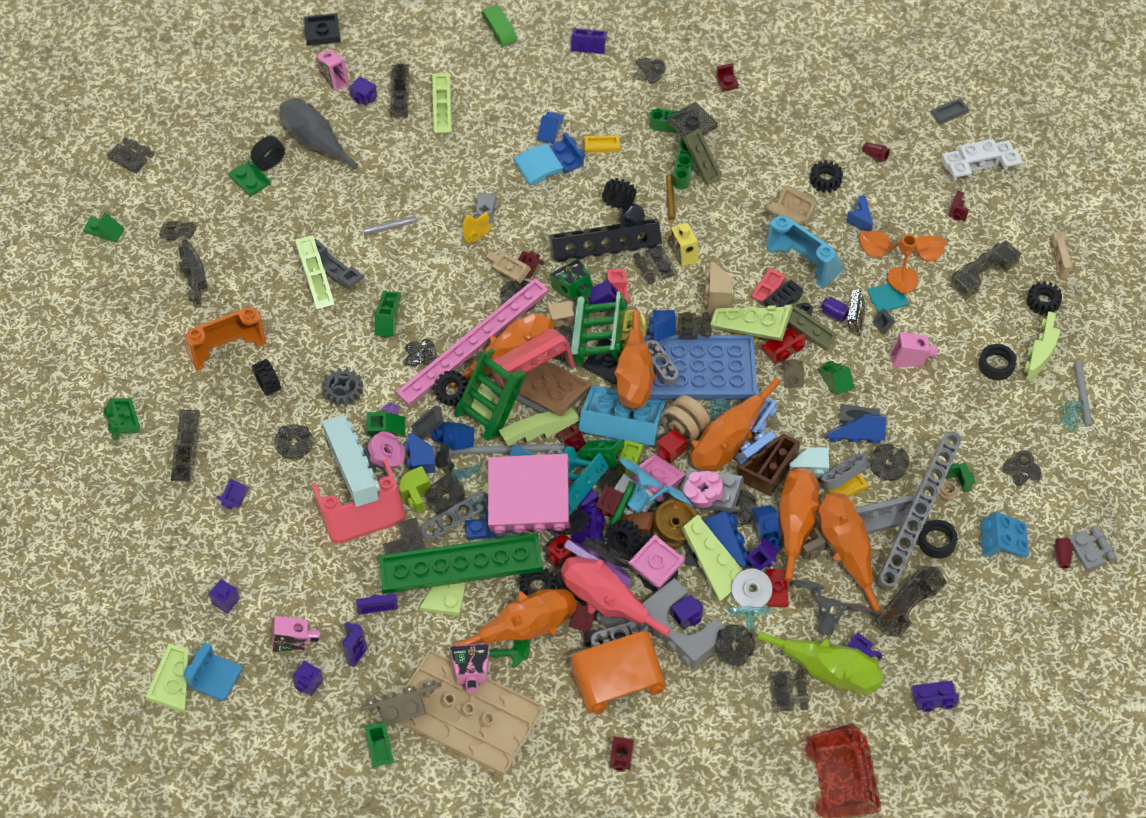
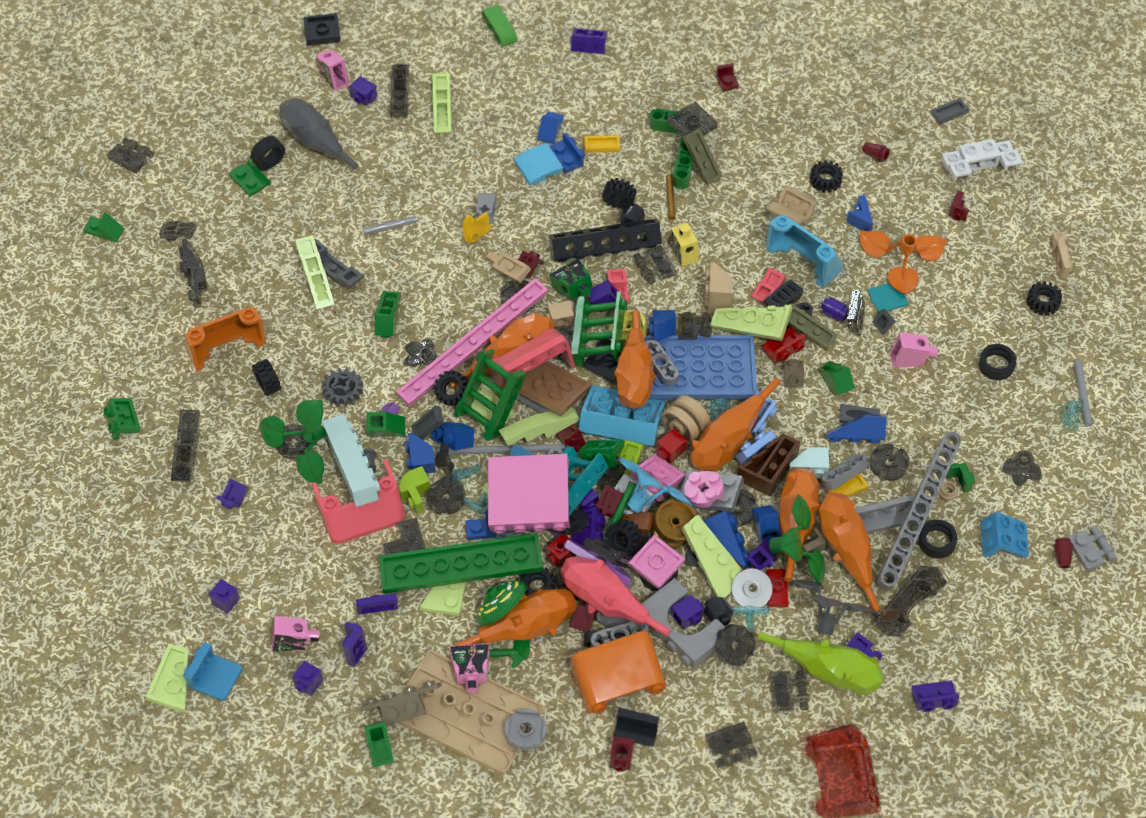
(310, 415): none -> green plant
(378, 454): bright pink plate -> none
(456, 517): dark grey beam -> none
(500, 601): none -> green dish
(528, 740): none -> light grey plate
(637, 726): none -> black panel
(649, 69): clear smoke plate -> none
(718, 609): none -> black head
(730, 738): none -> clear smoke plate
(791, 541): none -> green plant
(1001, 258): clear smoke arch -> none
(1043, 347): yellowish green slope -> none

